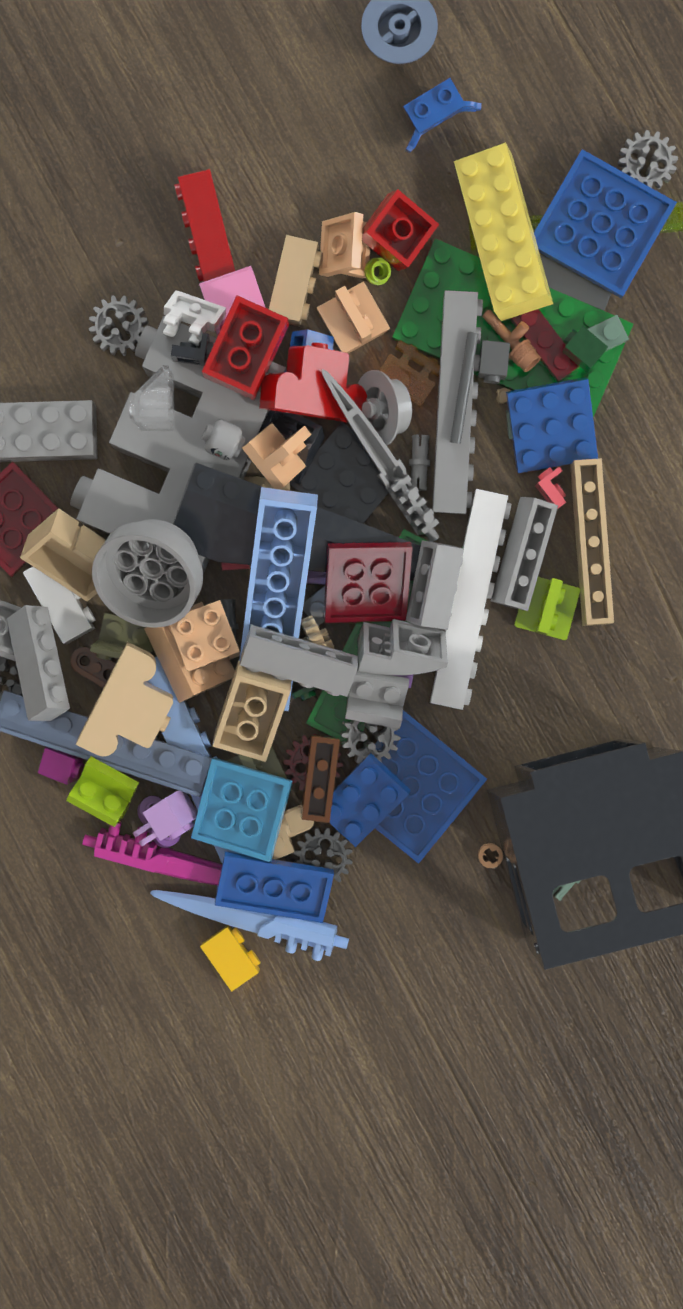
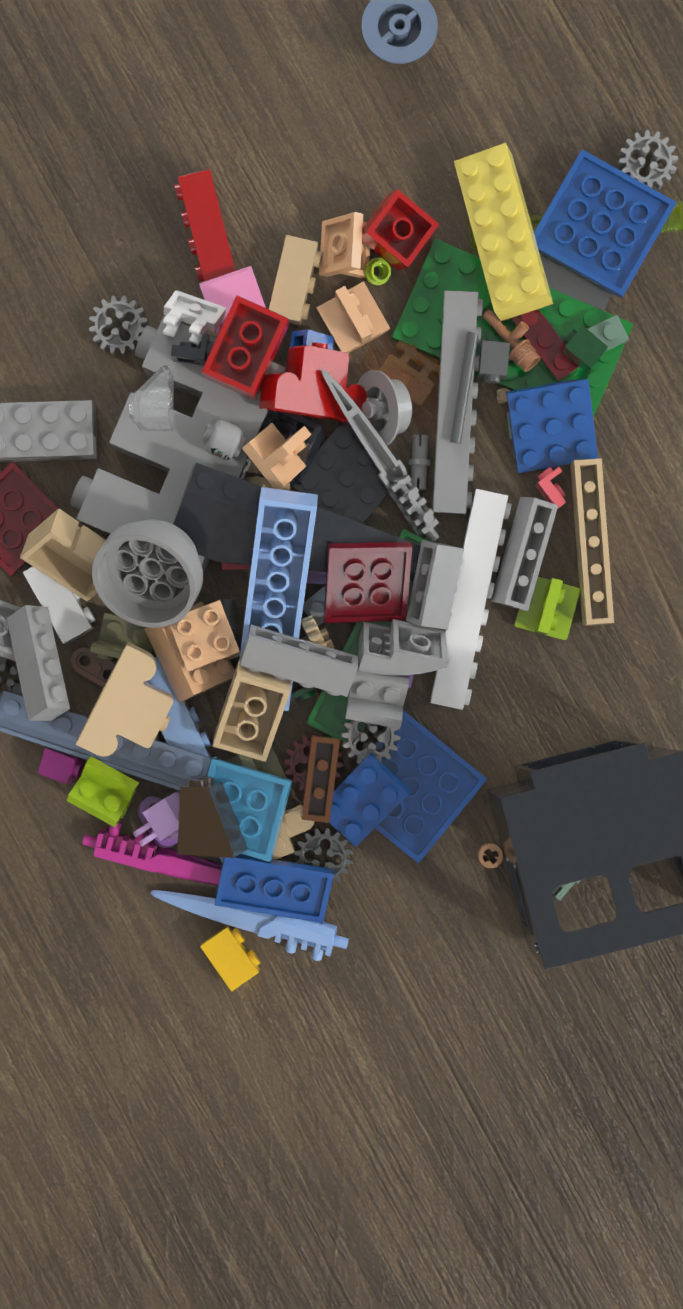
(208, 821): none -> dark brown slope
(434, 108): blue piece -> none

